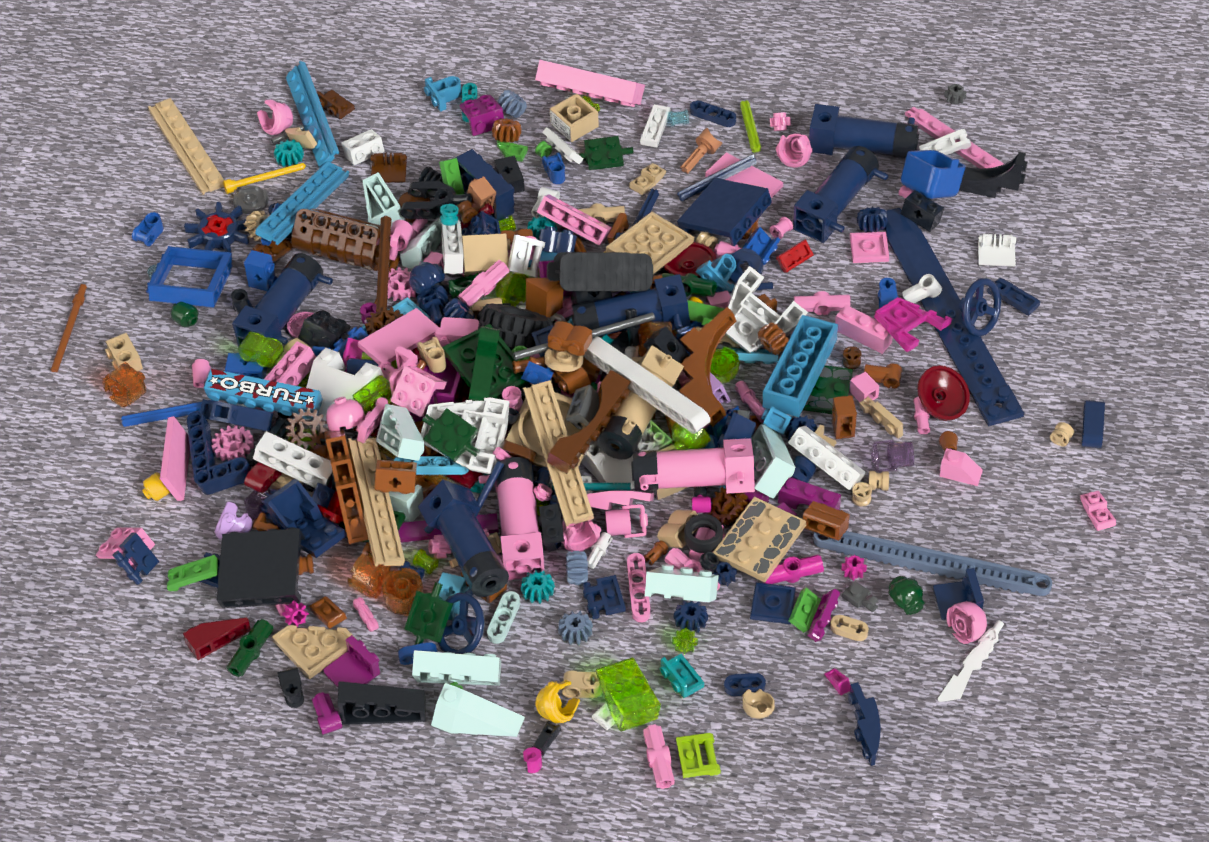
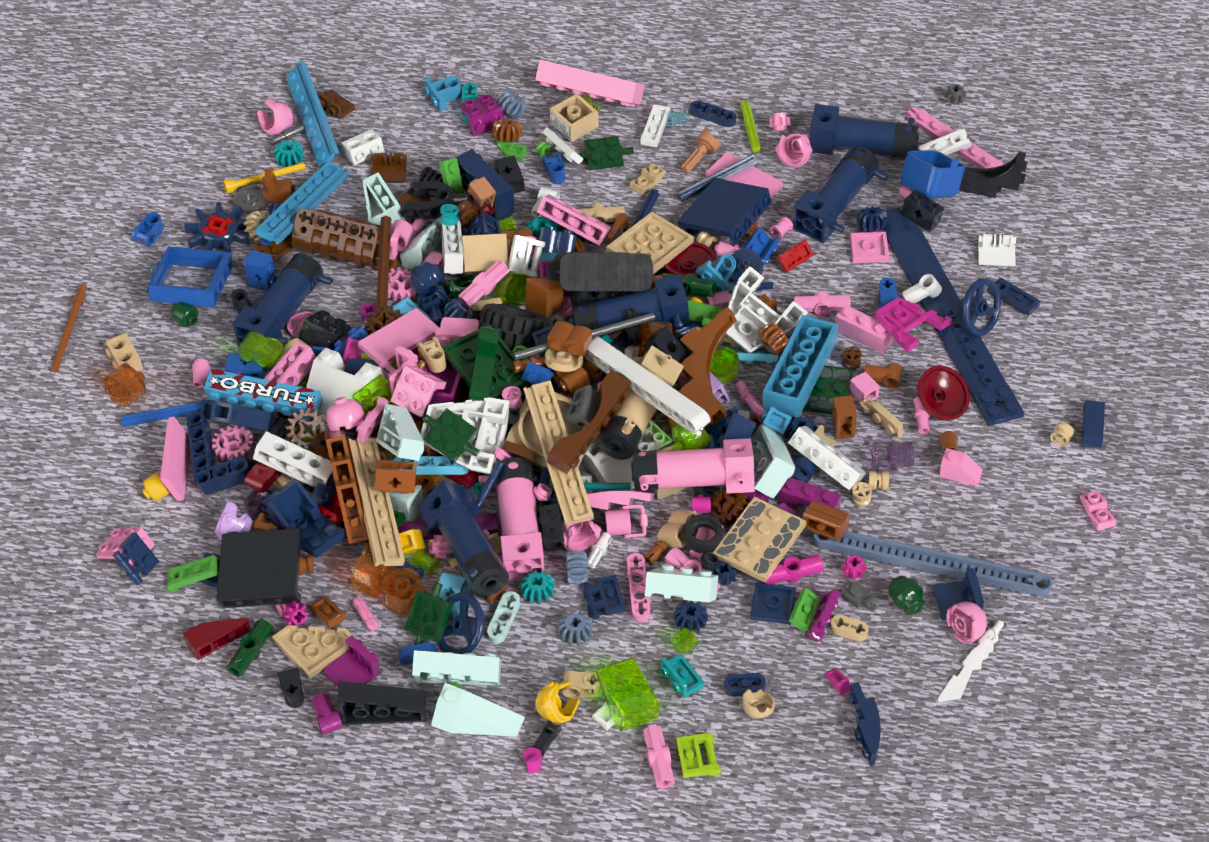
(186, 146): tan plate -> none
(276, 190): none -> dark orange brick
(304, 137): tan slope -> none
(411, 541): none -> yellow brick

